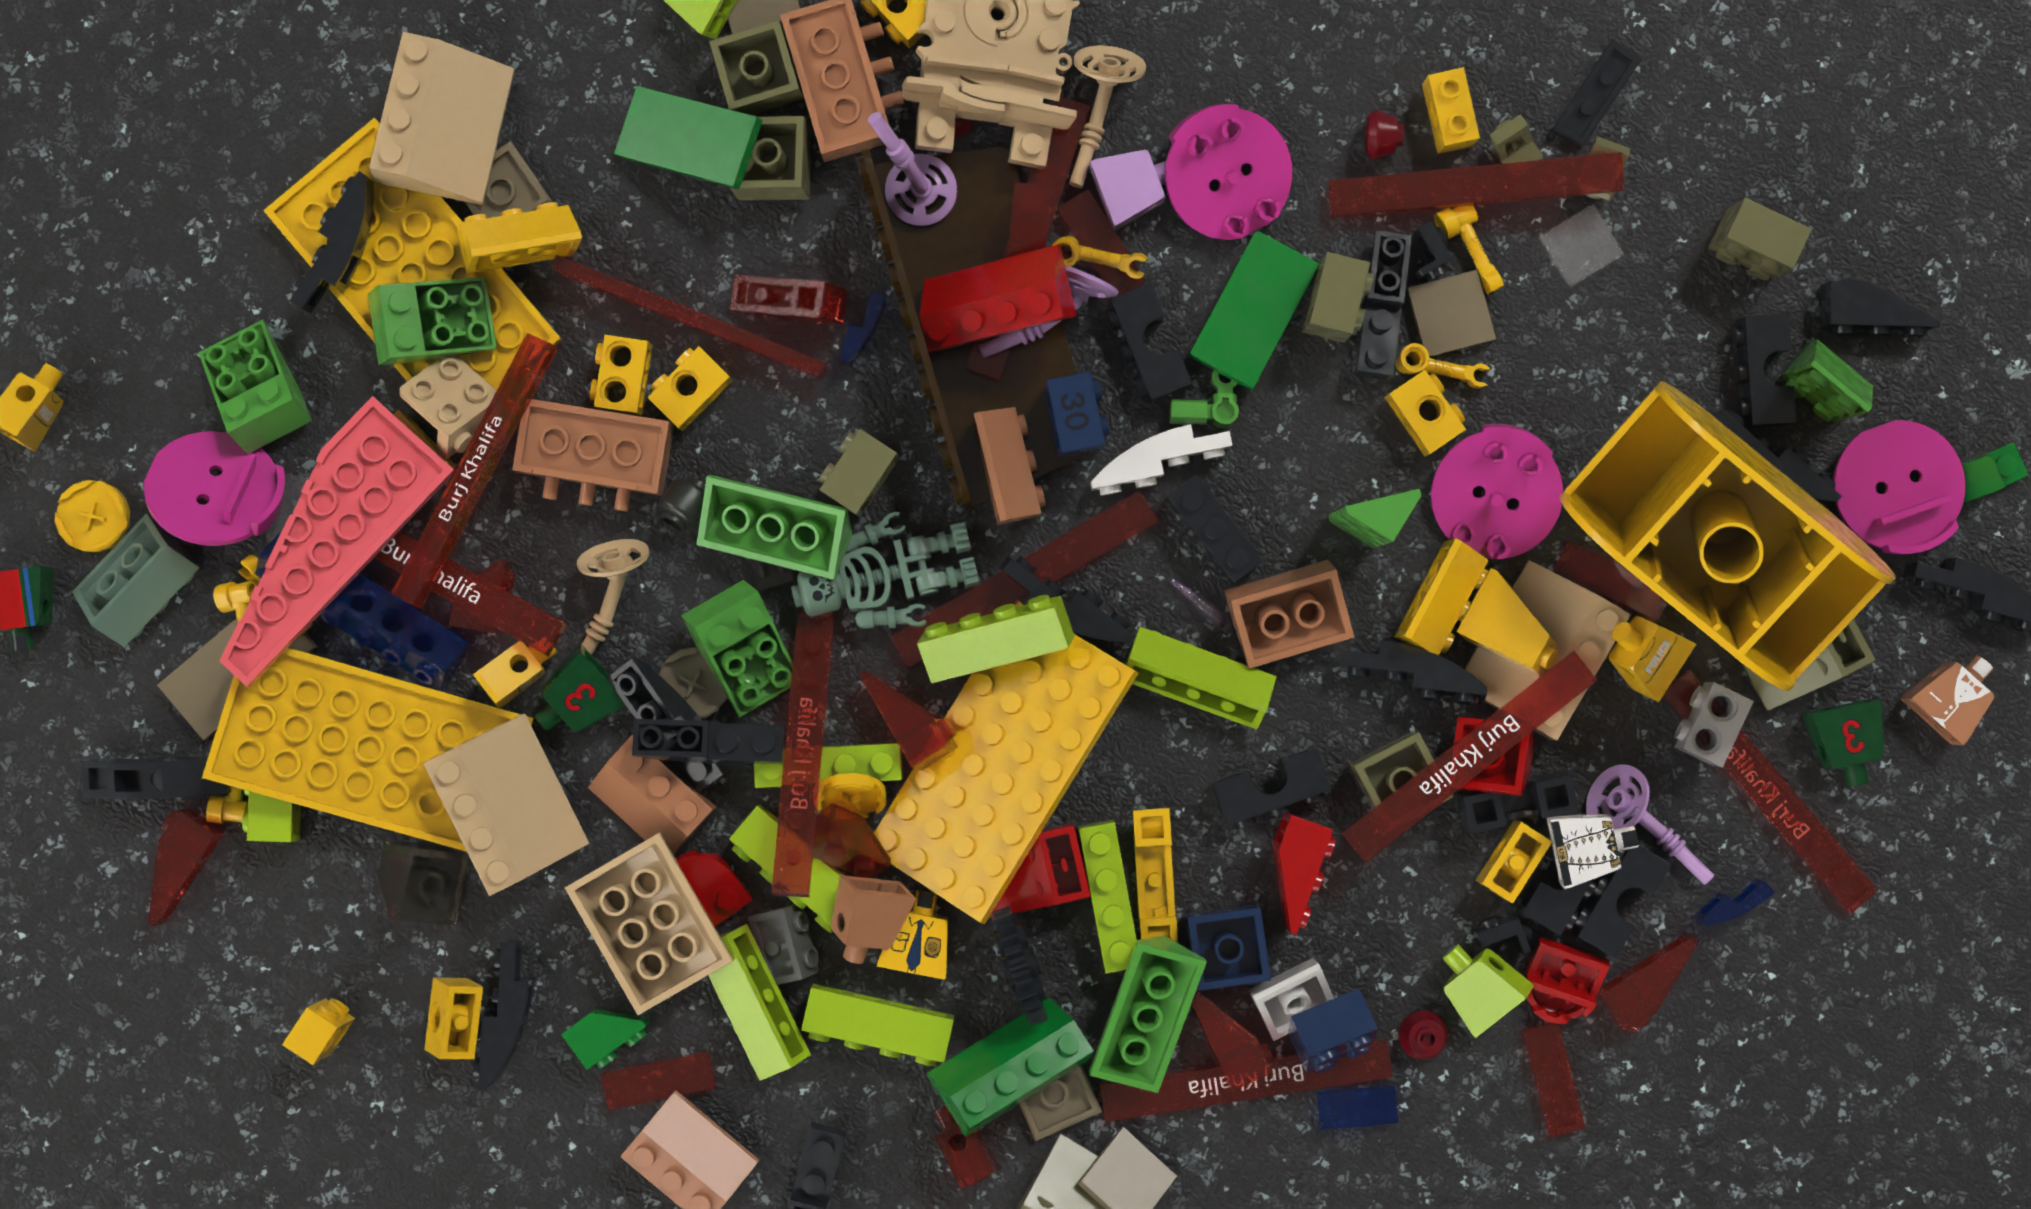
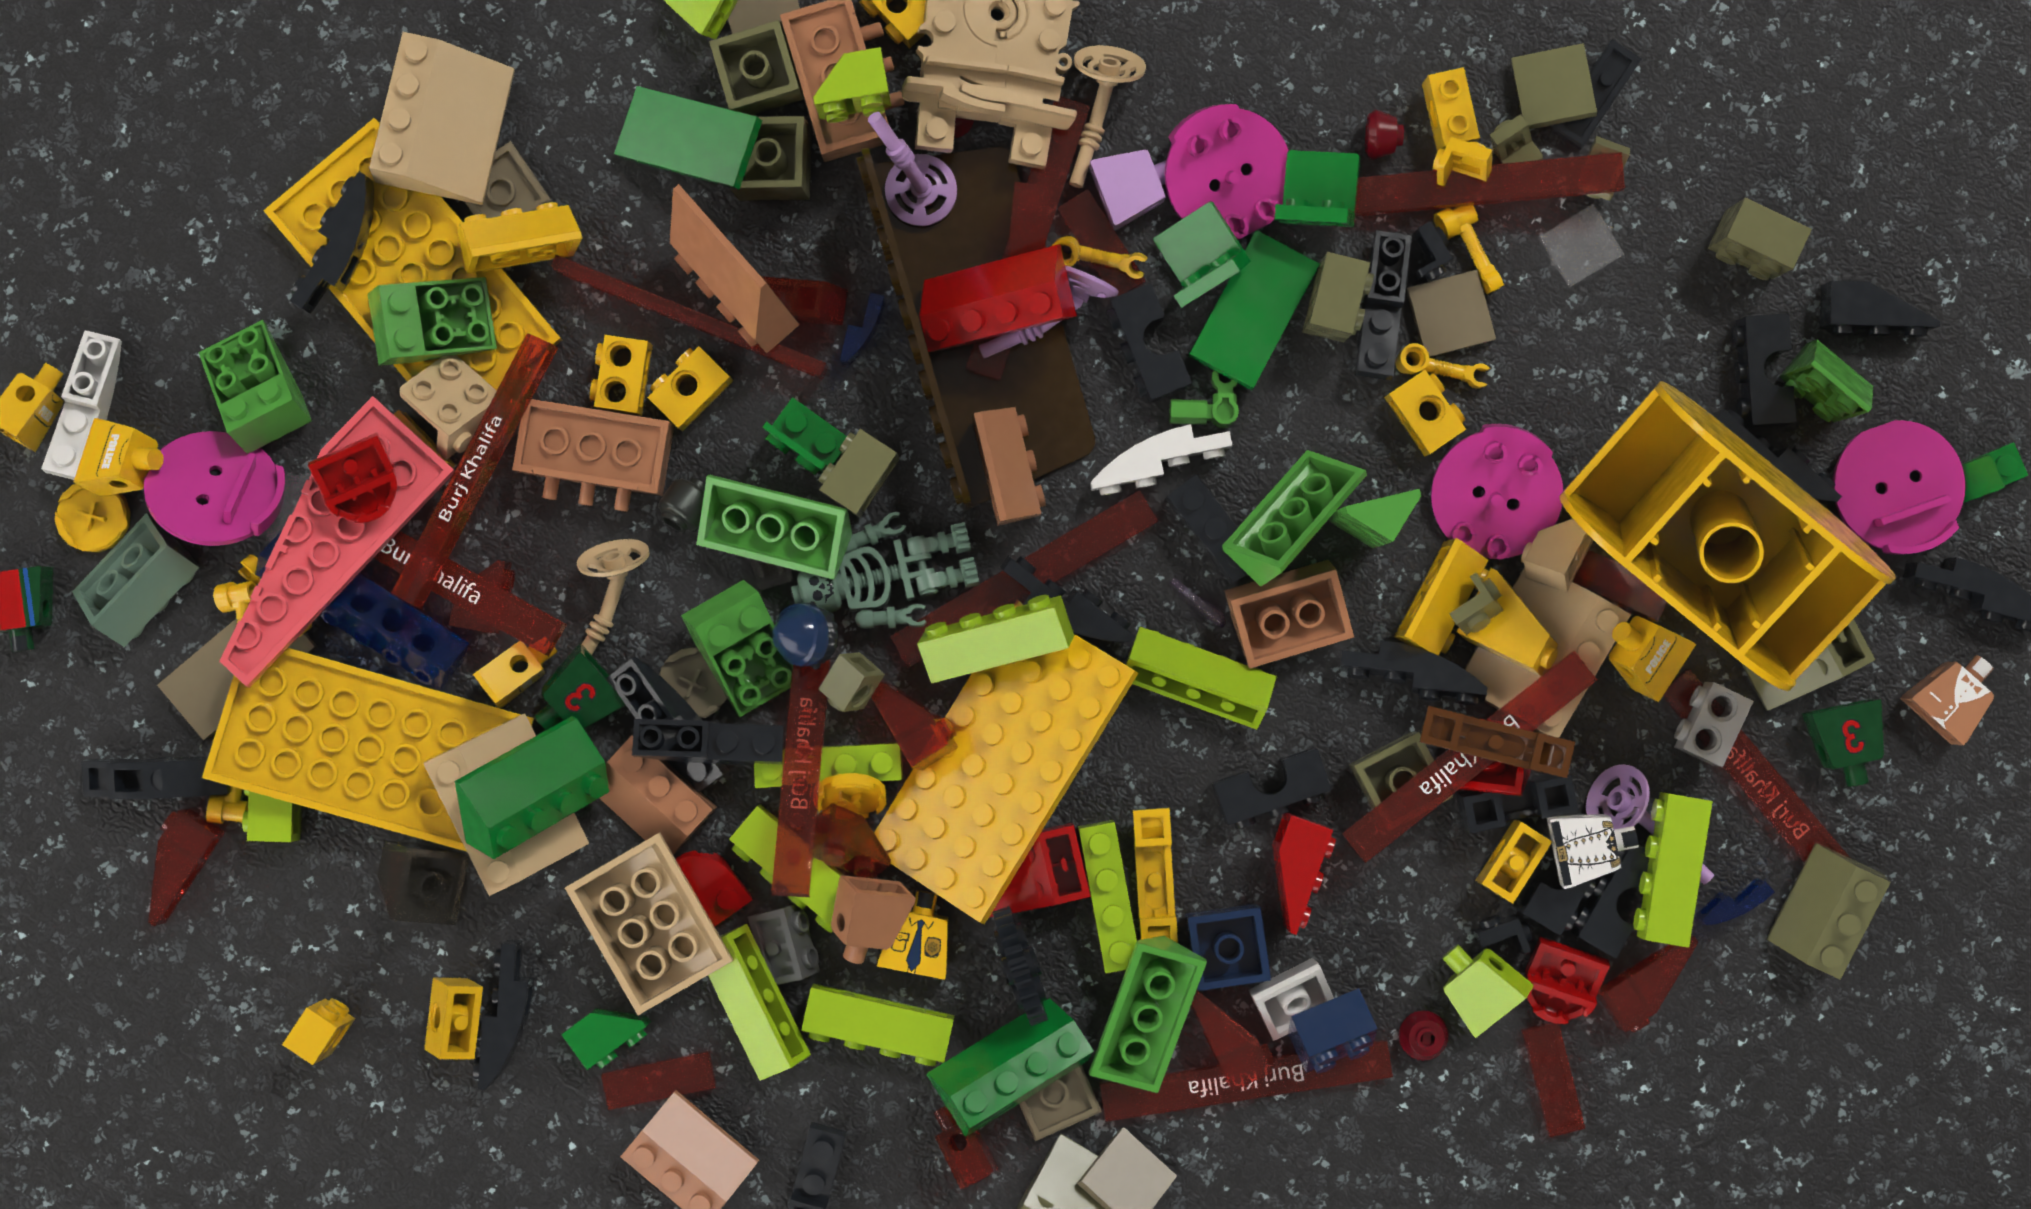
(86, 397): none -> white slope
(116, 459): none -> yellow torso
(357, 480): none -> red slope
(530, 788): none -> green slope
(727, 275): none -> nougat slope
(806, 435): none -> green bracket
(806, 635): none -> dark blue hair
(851, 682): none -> olive brick
(854, 86): none -> lime slope
(1075, 414): dark blue brick -> none
(1201, 252): none -> green bracket
(1291, 515): none -> bright green slope
(1319, 189): none -> green bracket
(1357, 1107): clear blue slope -> none
(1463, 157): none -> yellow bracket
(1478, 611): none -> olive bracket
(1497, 742): none -> reddish brown slope
(1554, 86): none -> olive tile
(1556, 554): none -> tan slope
(1673, 869): none -> lime brick
(1828, 910): none -> olive slope

